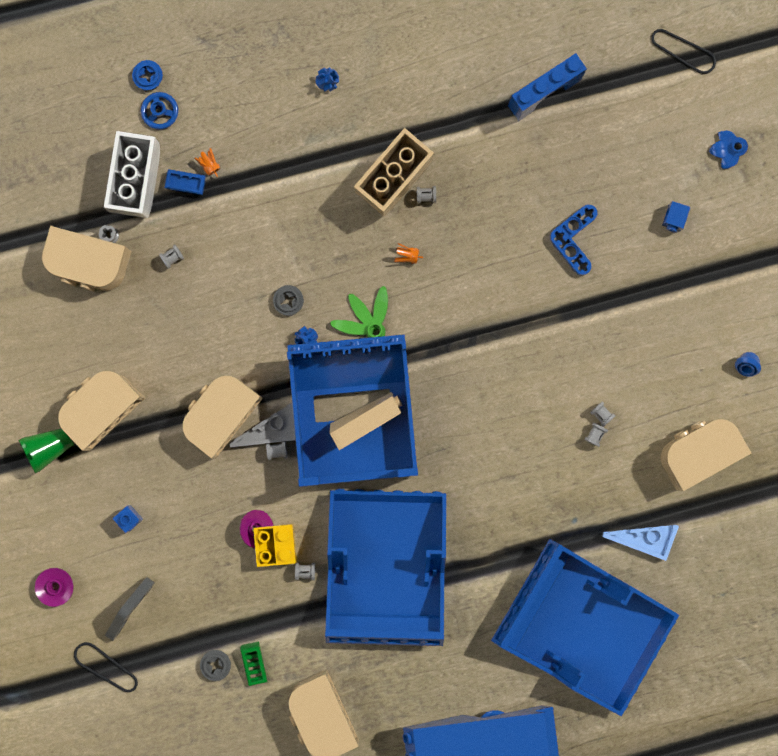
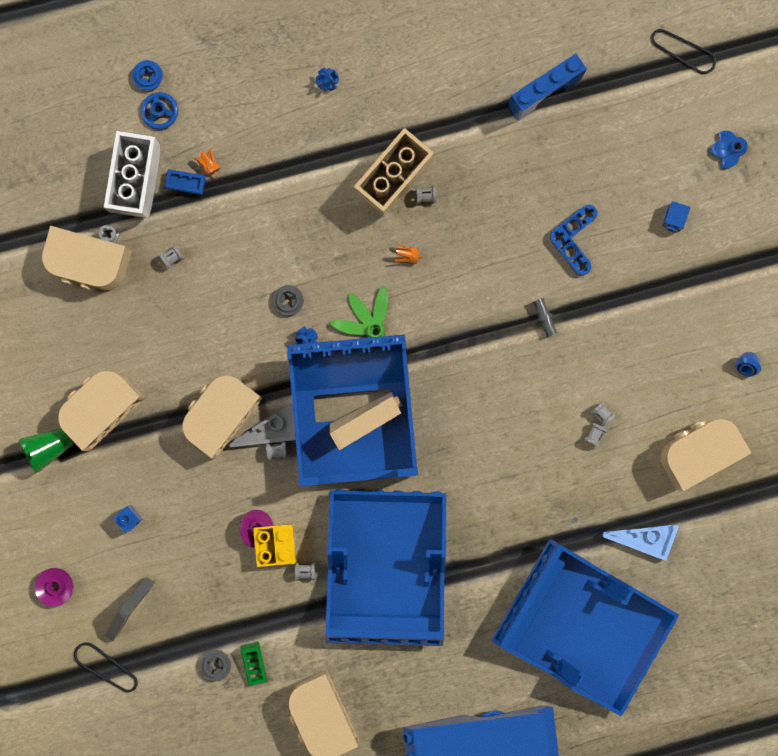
(545, 317): none -> dark grey pin

